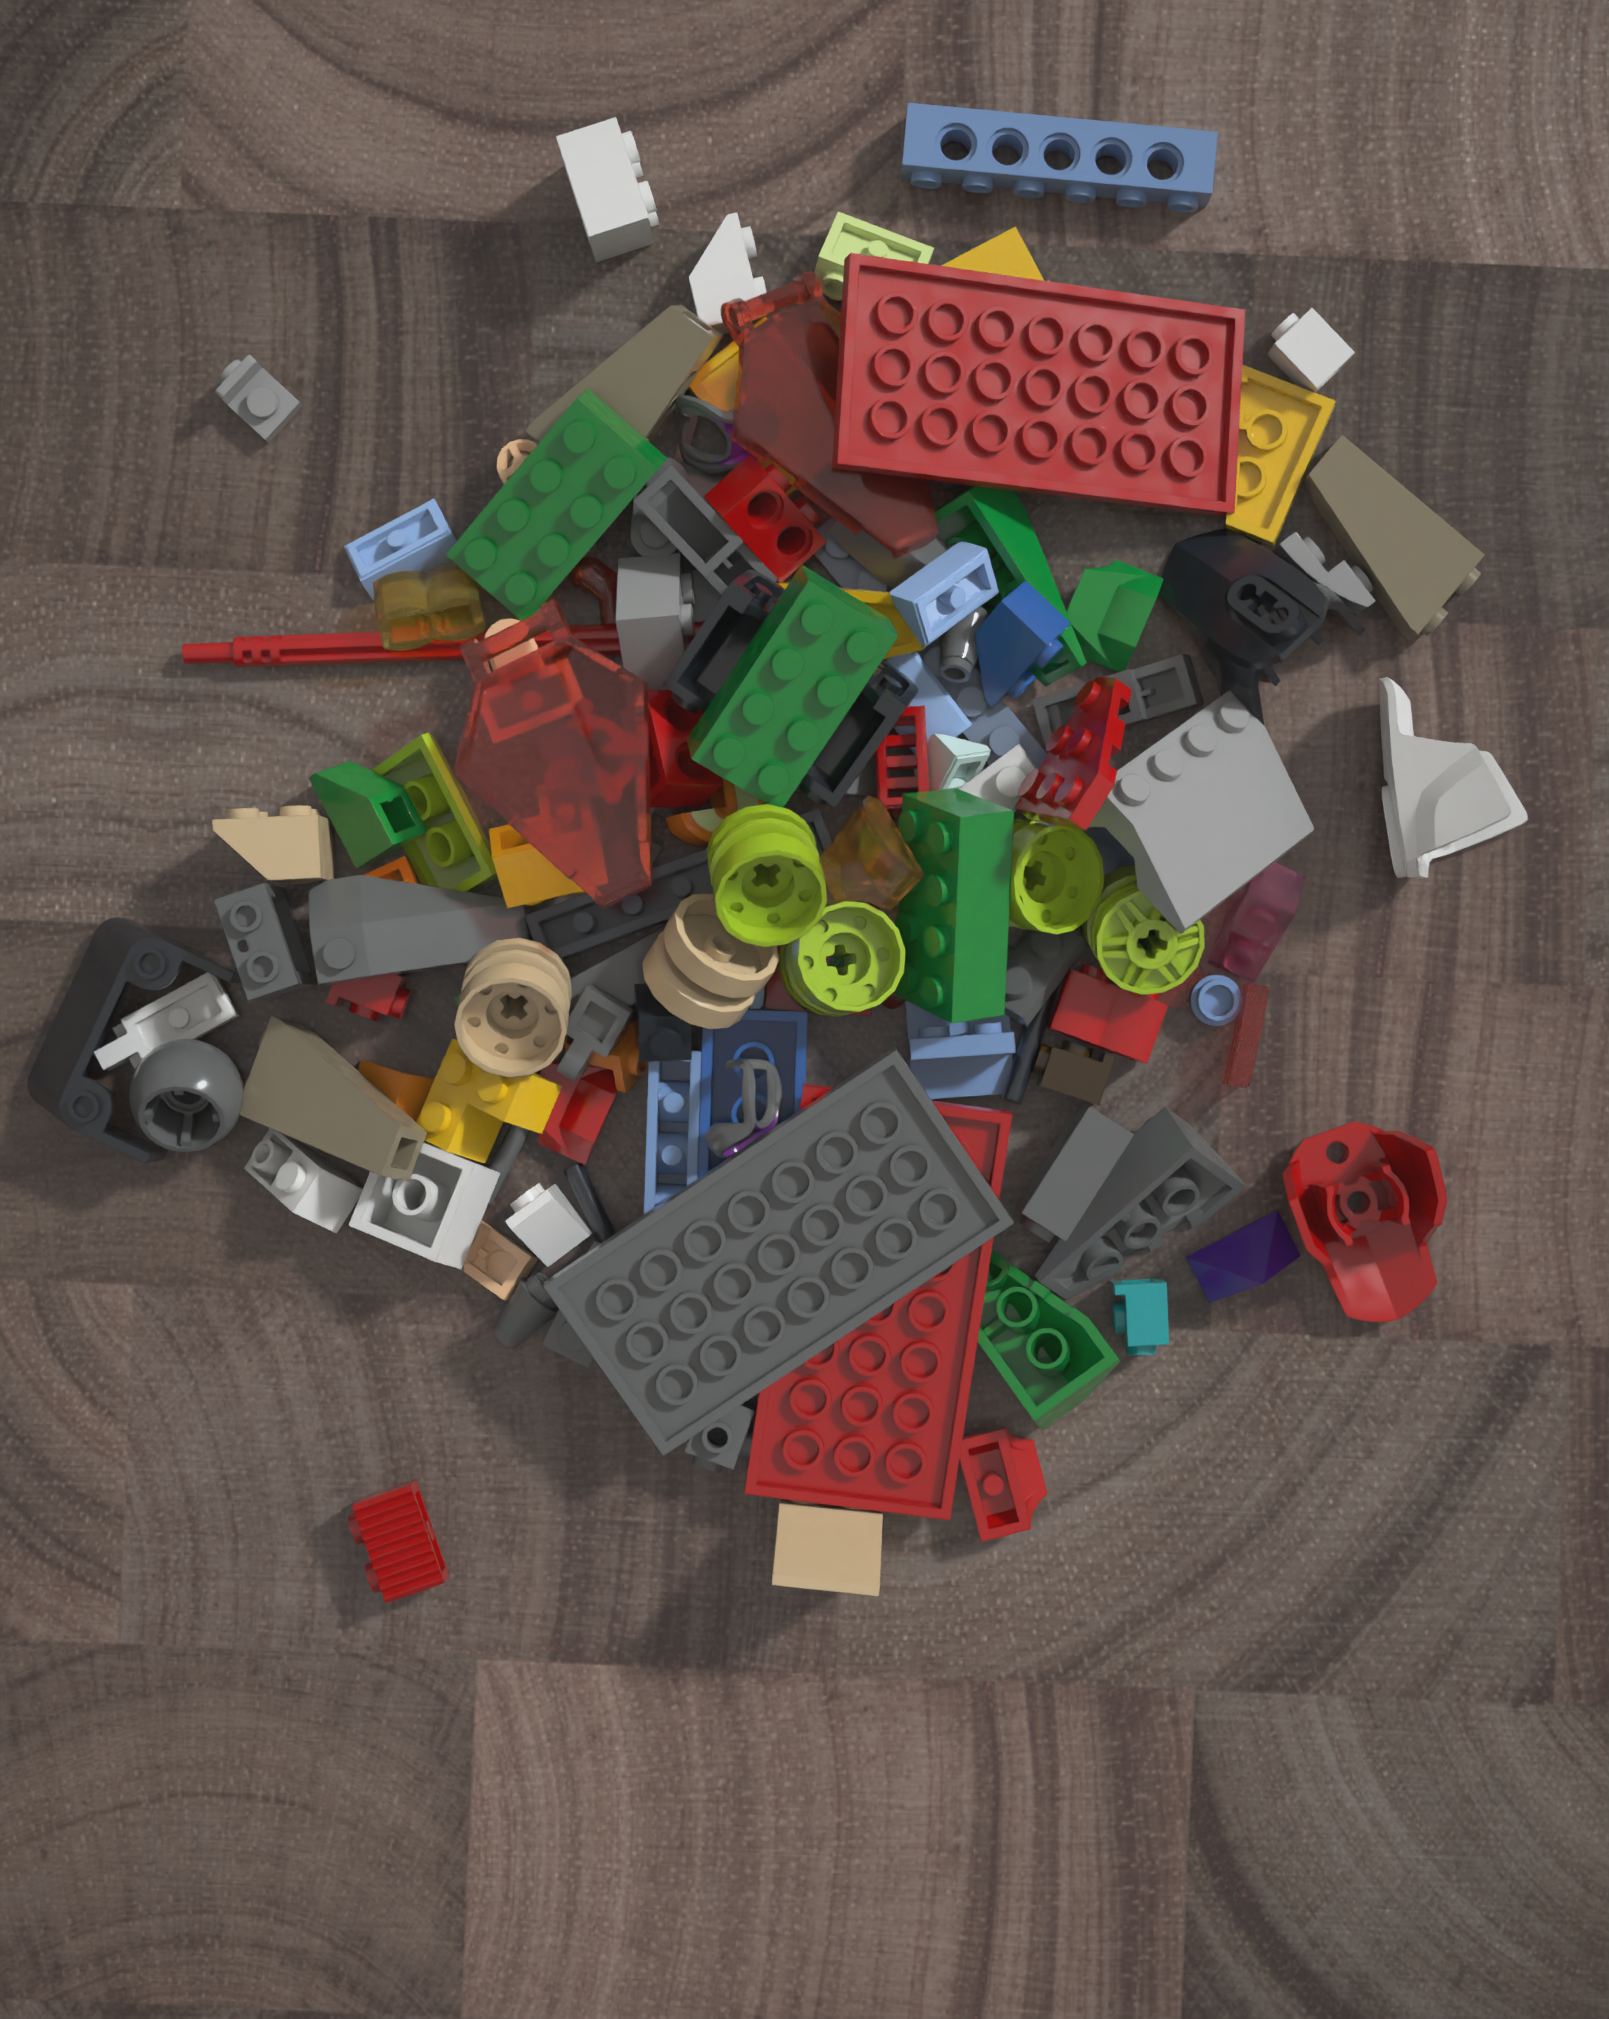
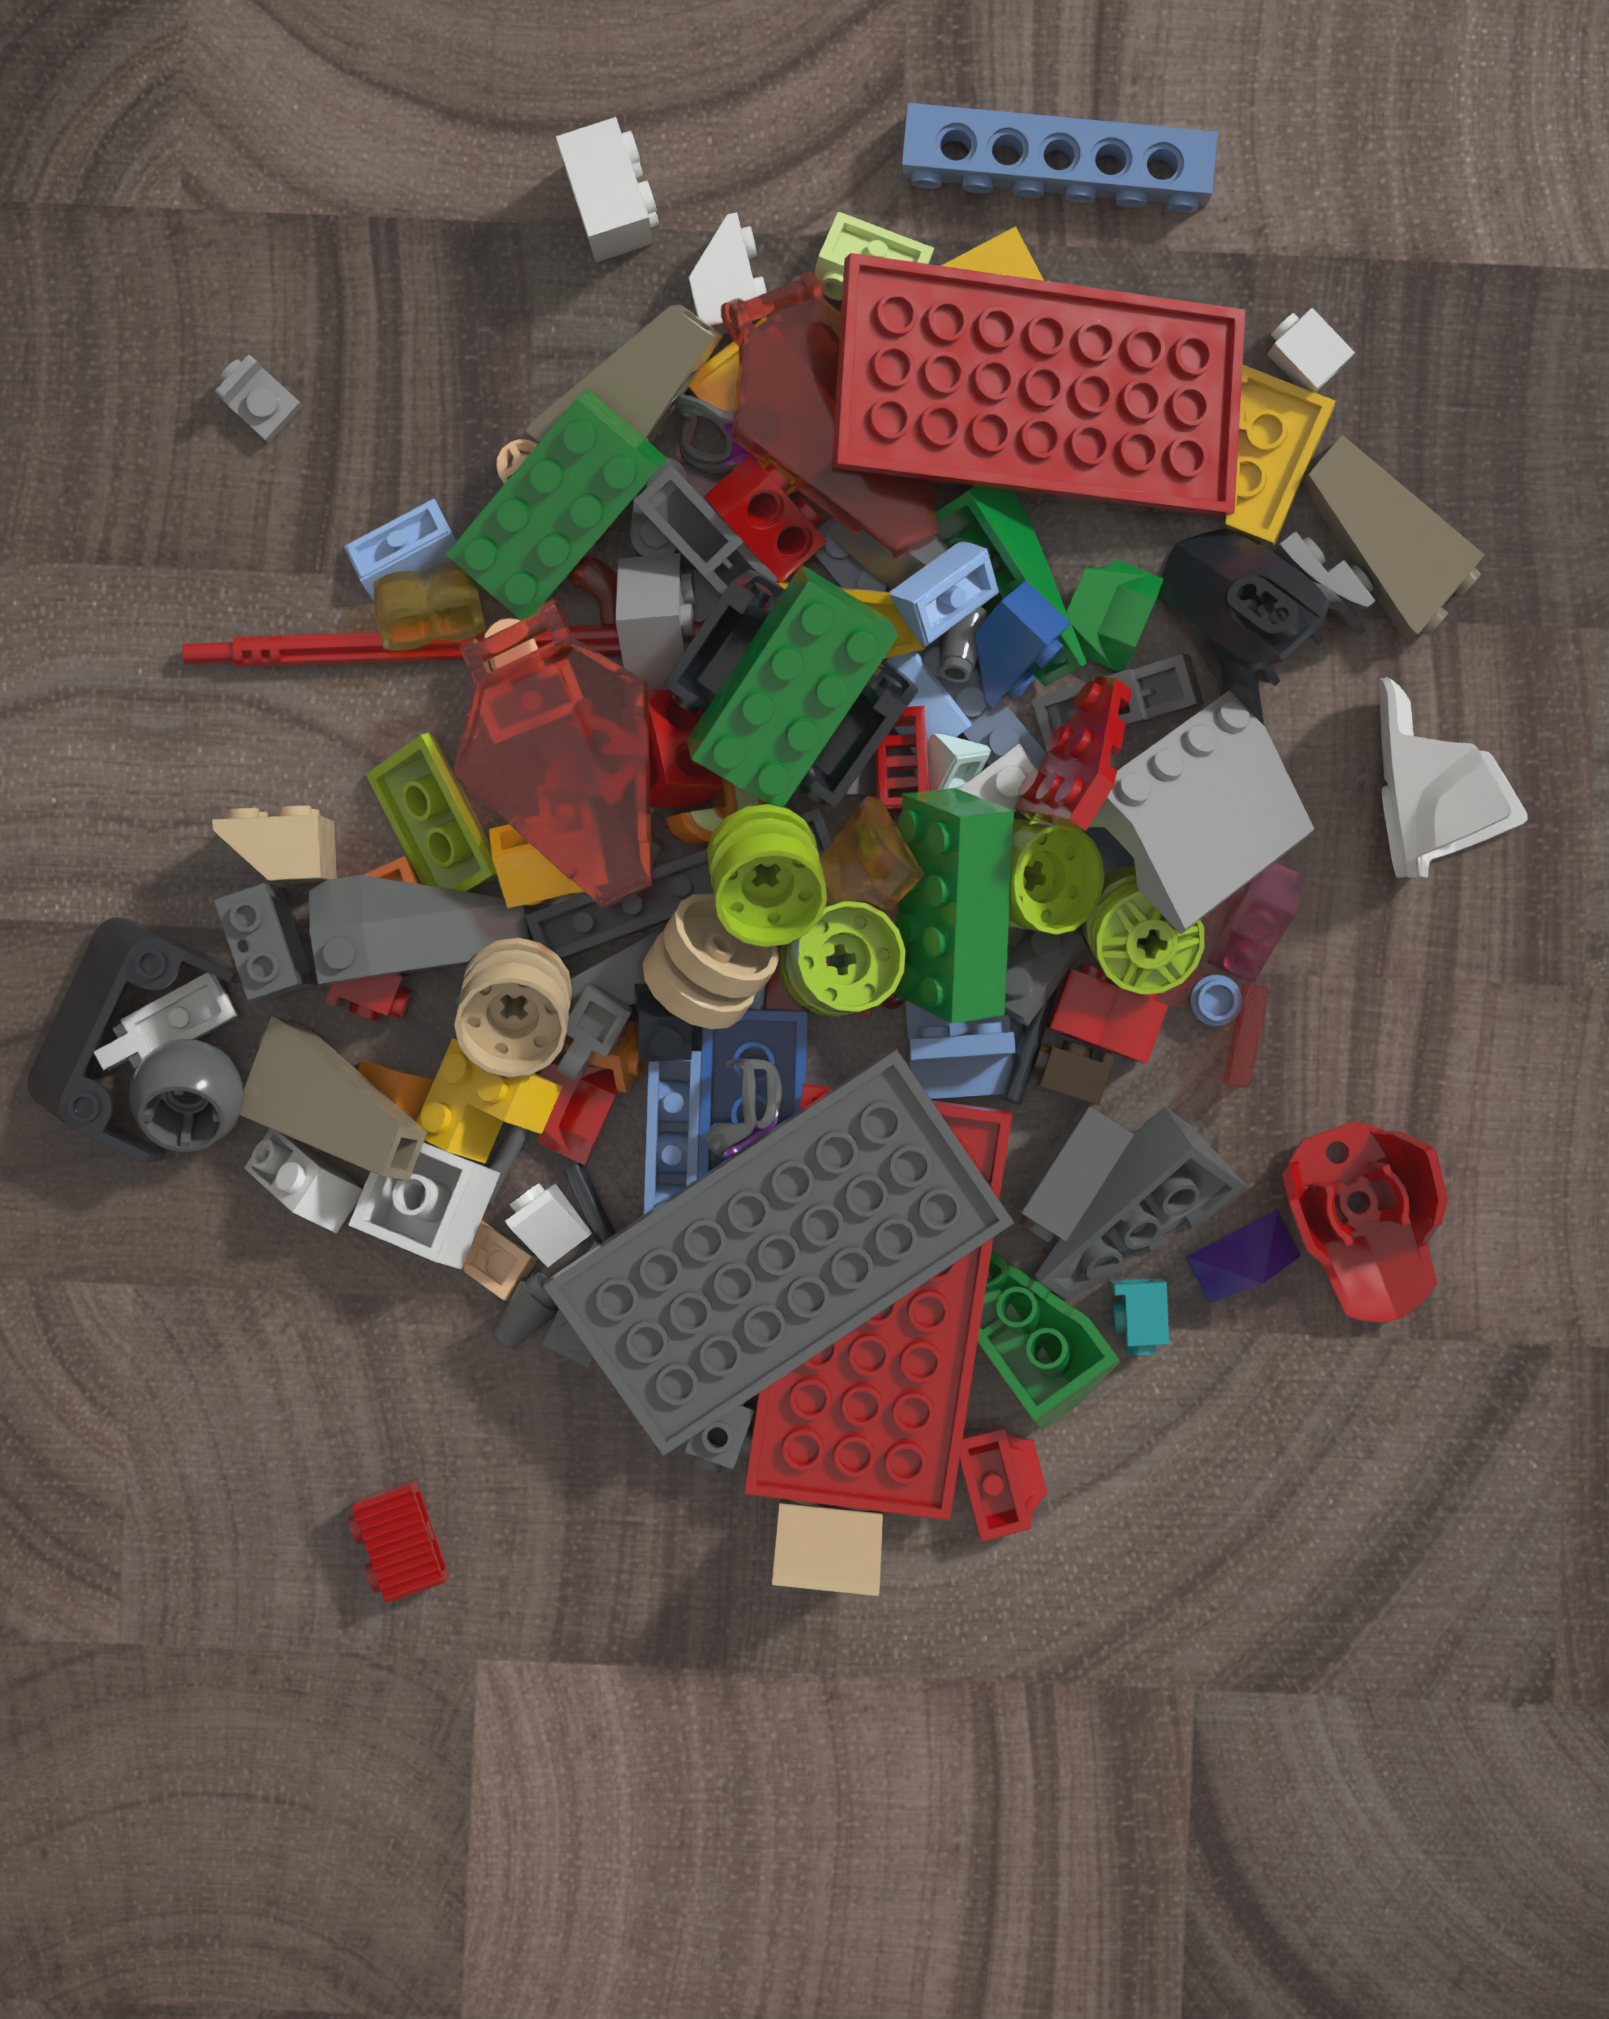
(367, 811): green slope -> none

